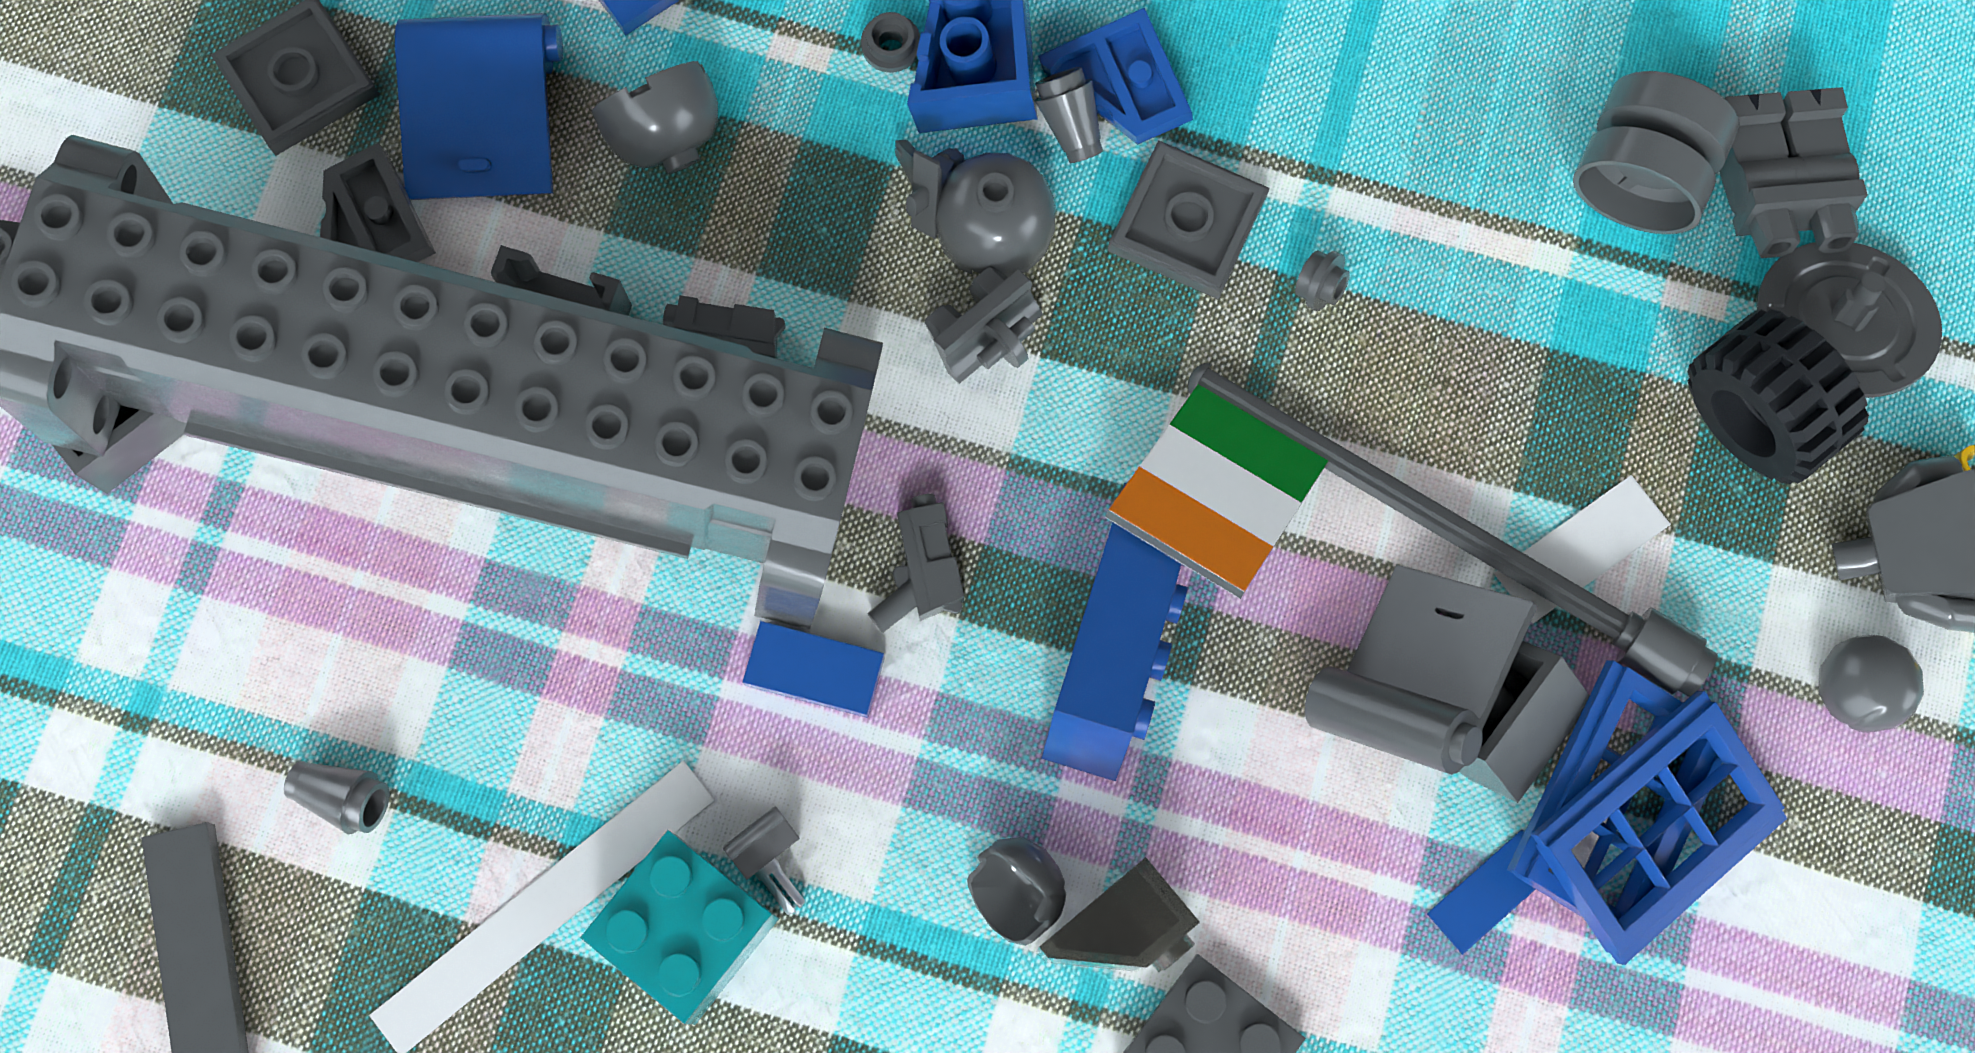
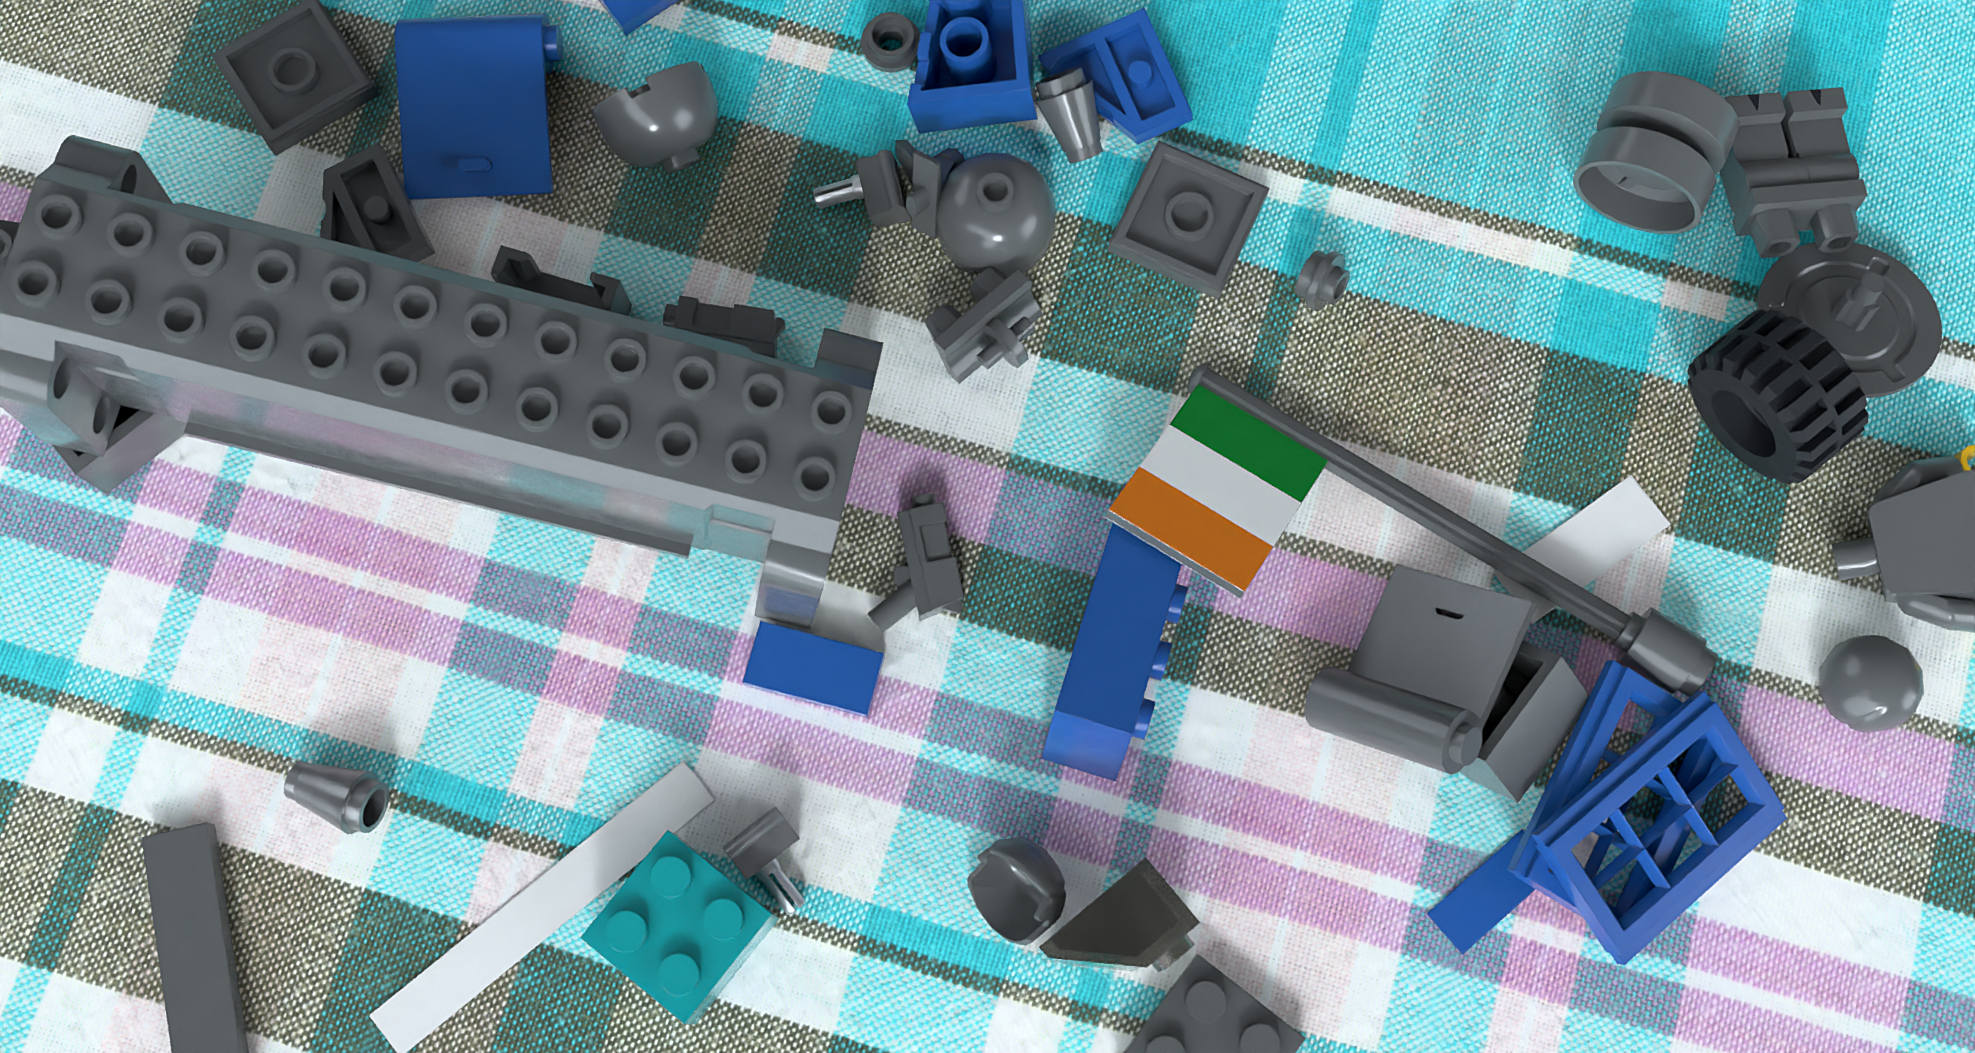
(876, 182): none -> dark grey piece

